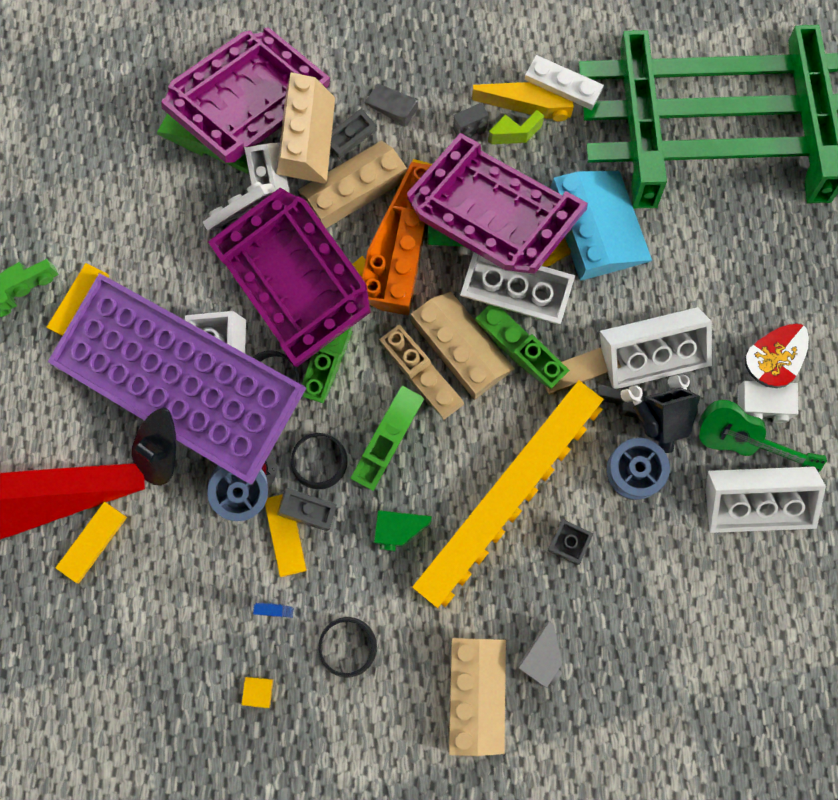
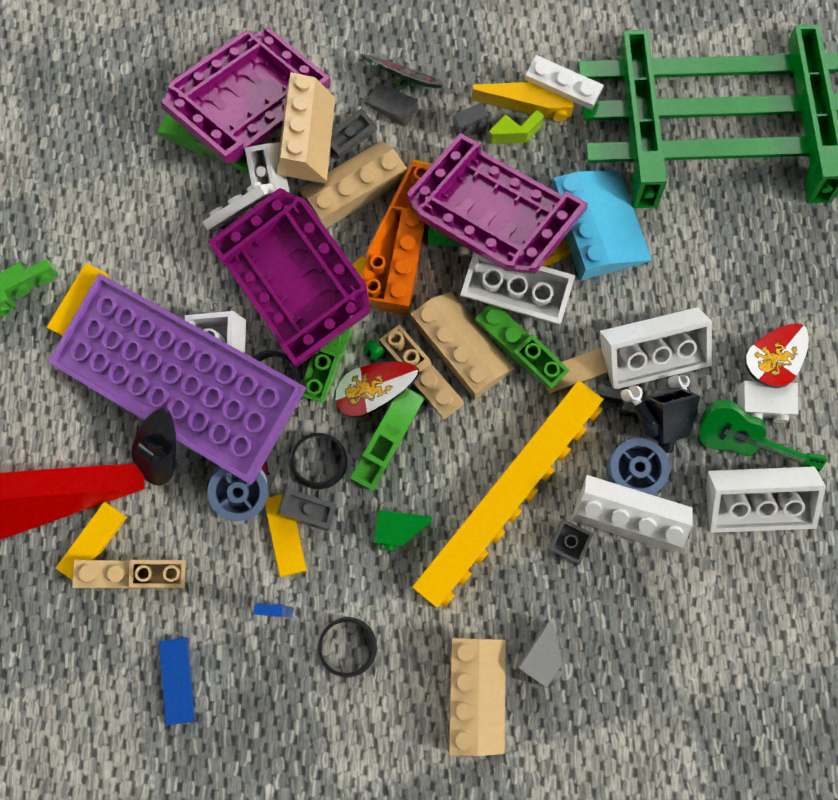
(129, 574): none -> tan slope
(177, 681): none -> blue tile
(257, 692): yellow tile -> none
(373, 387): none -> shield
(375, 348): none -> green hinge
(404, 74): none -> shield
(633, 514): none -> white slope

